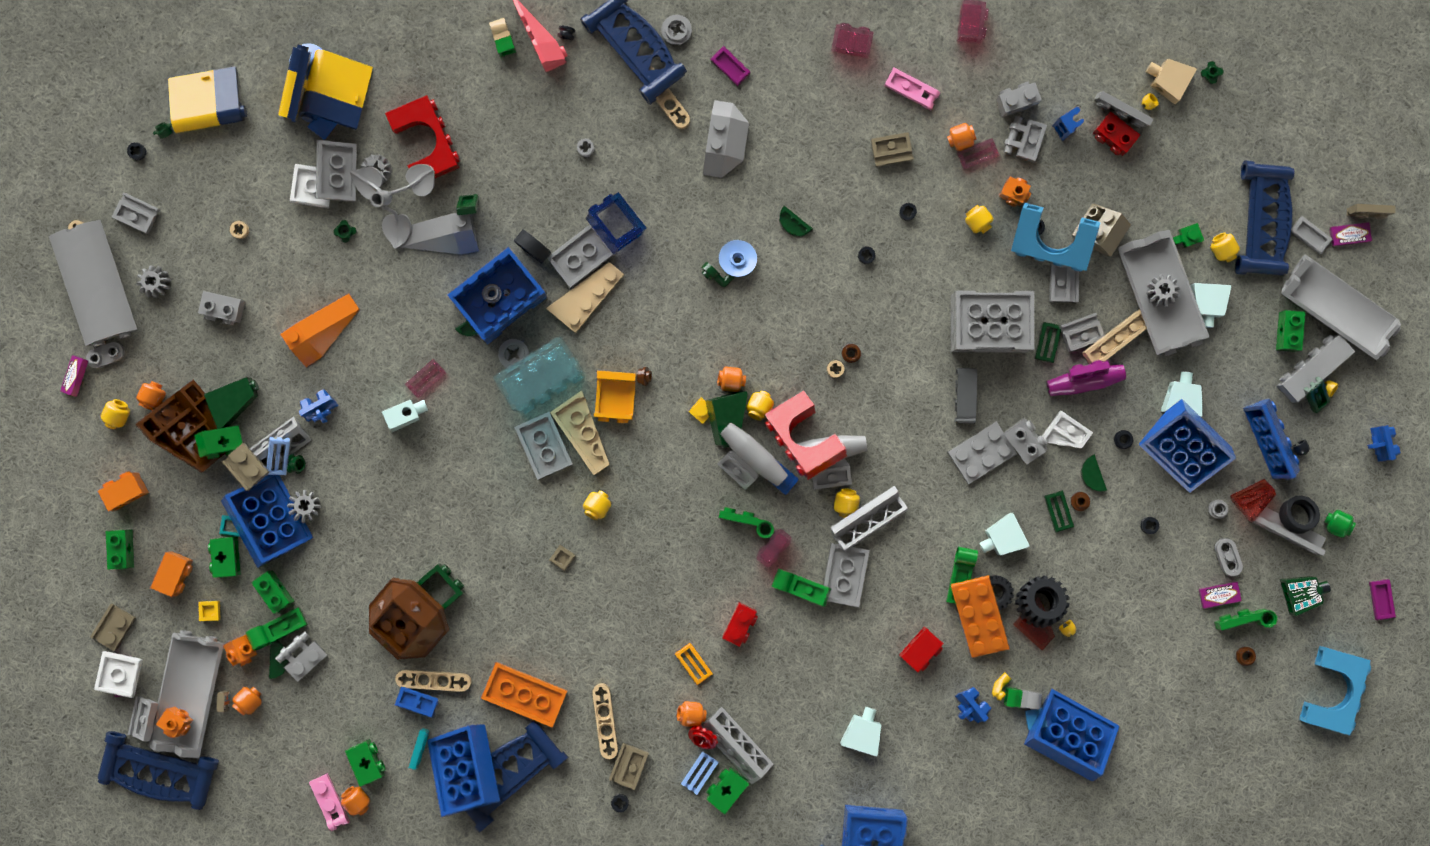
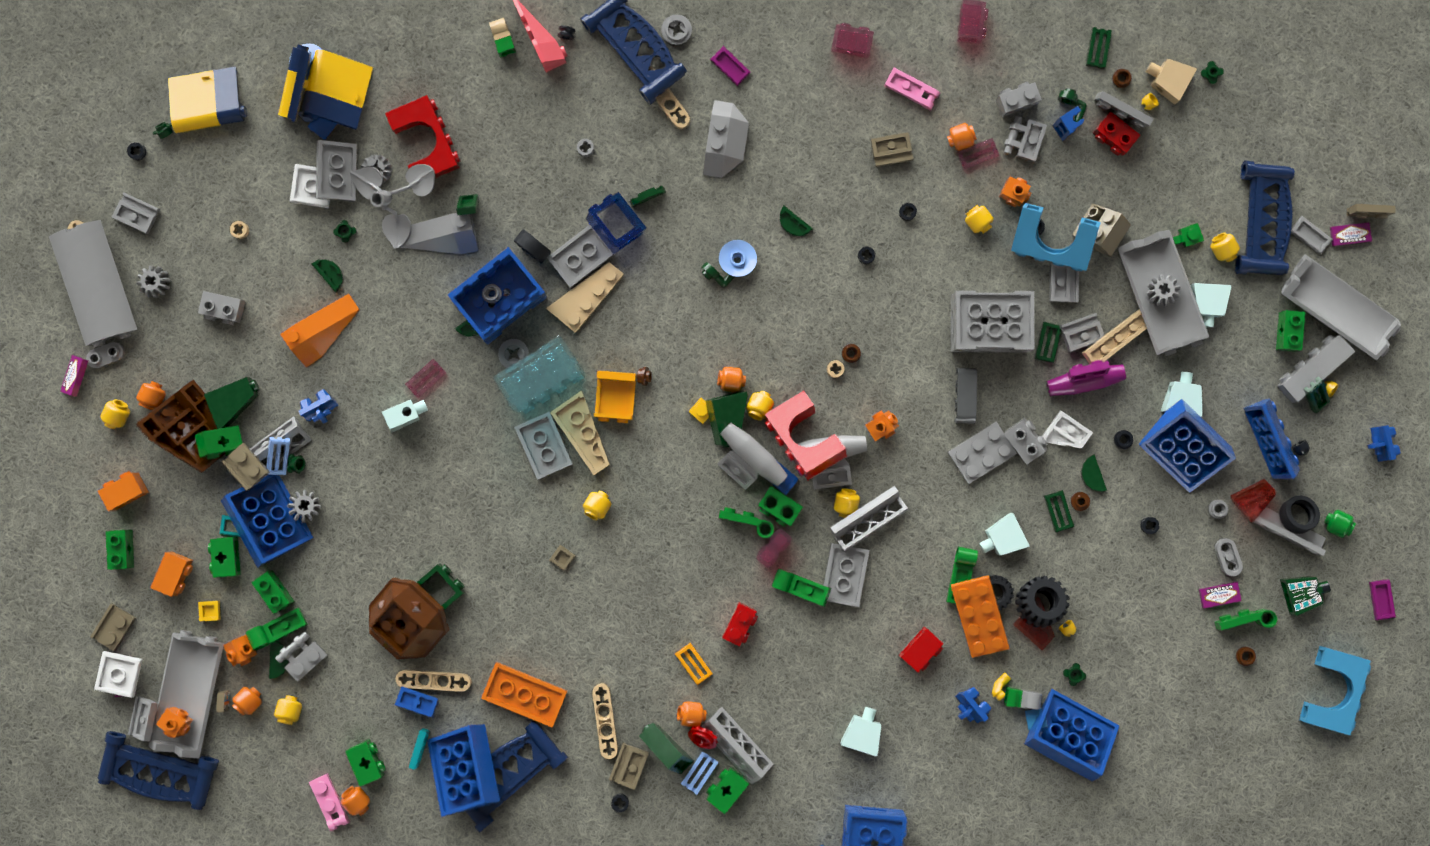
(288, 710): none -> yellow head
(330, 272): none -> dark green tile
(647, 195): none -> dark green tile
(666, 748): none -> dark green slope
(782, 502): none -> green brick
(882, 425): none -> orange brick
(1070, 97): none -> dark green plate
(1080, 675): none -> dark green plate
(1091, 46): none -> dark green tile
(1127, 75): none -> reddish brown plate

